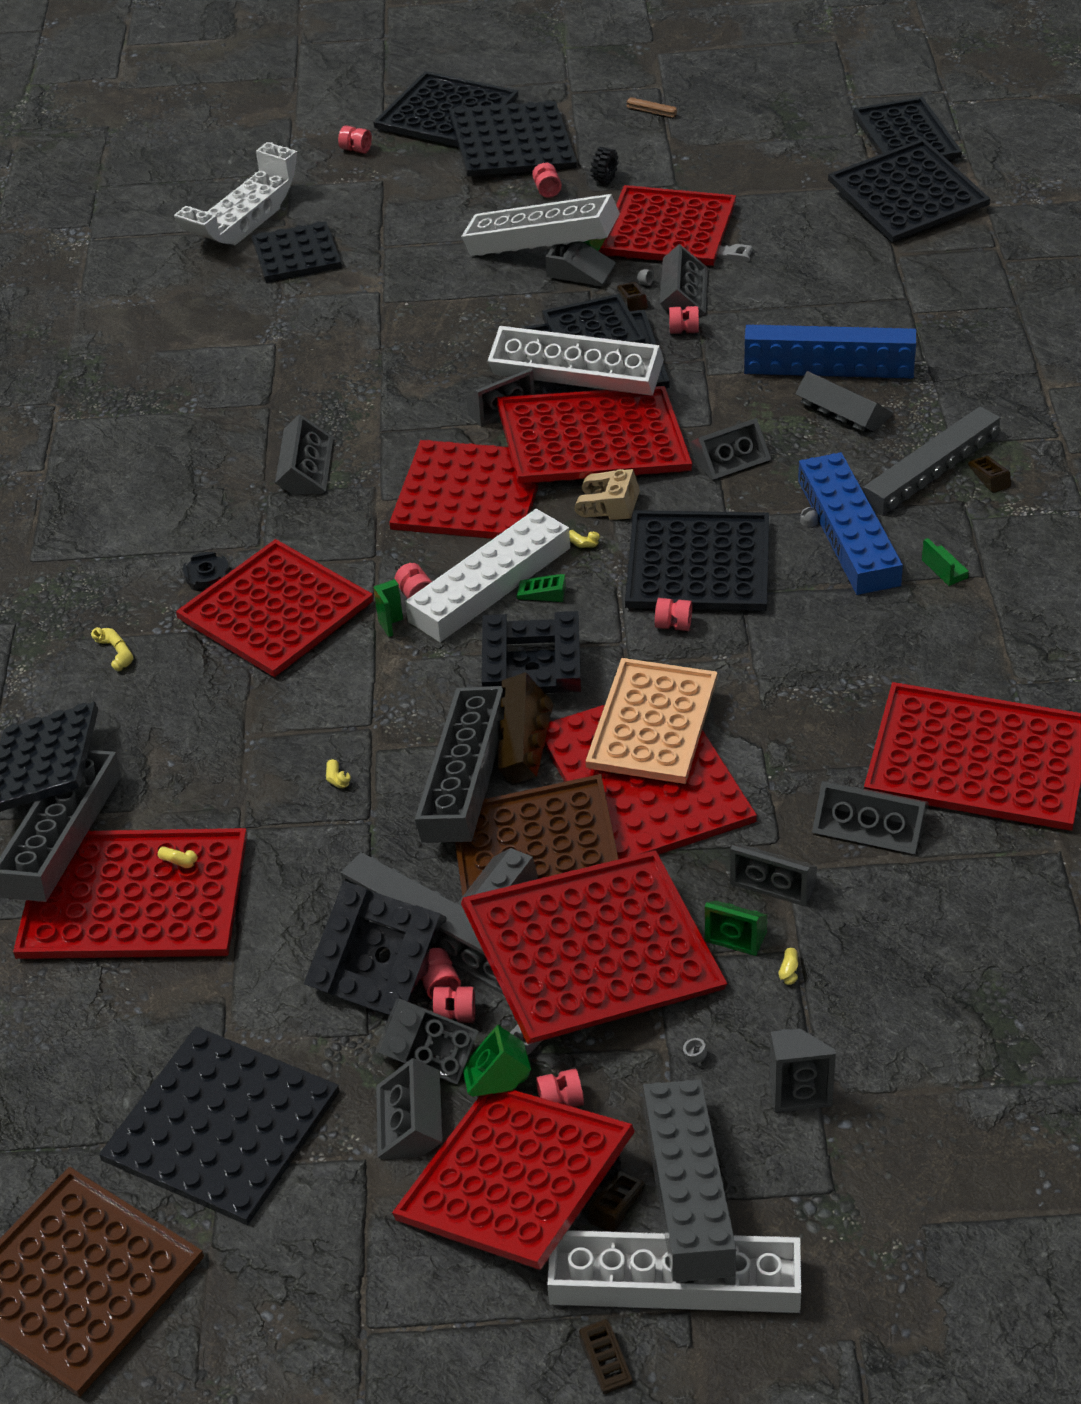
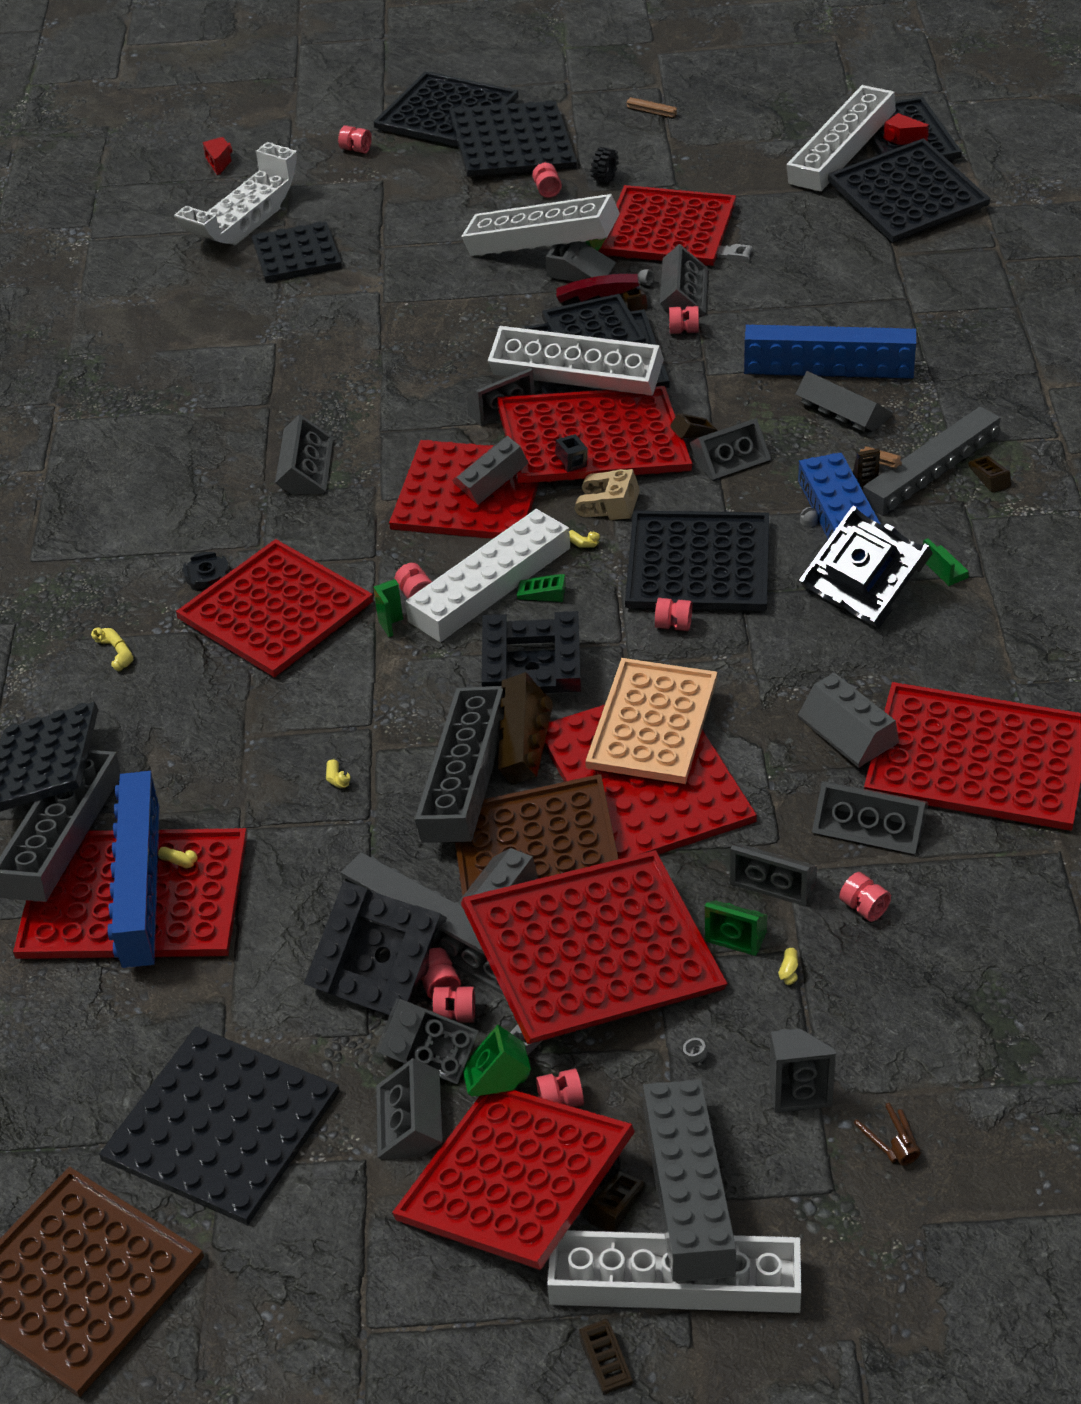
(134, 870): none -> blue brick
(217, 154): none -> red slope
(491, 470): none -> dark grey slope
(571, 452): none -> black brick
(598, 285): none -> dark red slope
(691, 426): none -> dark brown slope
(841, 137): none -> white brick
(844, 581): none -> piece
(848, 720): none -> dark grey slope
(864, 896): none -> coral wheel
(871, 468): none -> dark brown slope
(886, 458): none -> medium nougat axle
(903, 1145): none -> reddish brown plant
(904, 130): none -> red slope

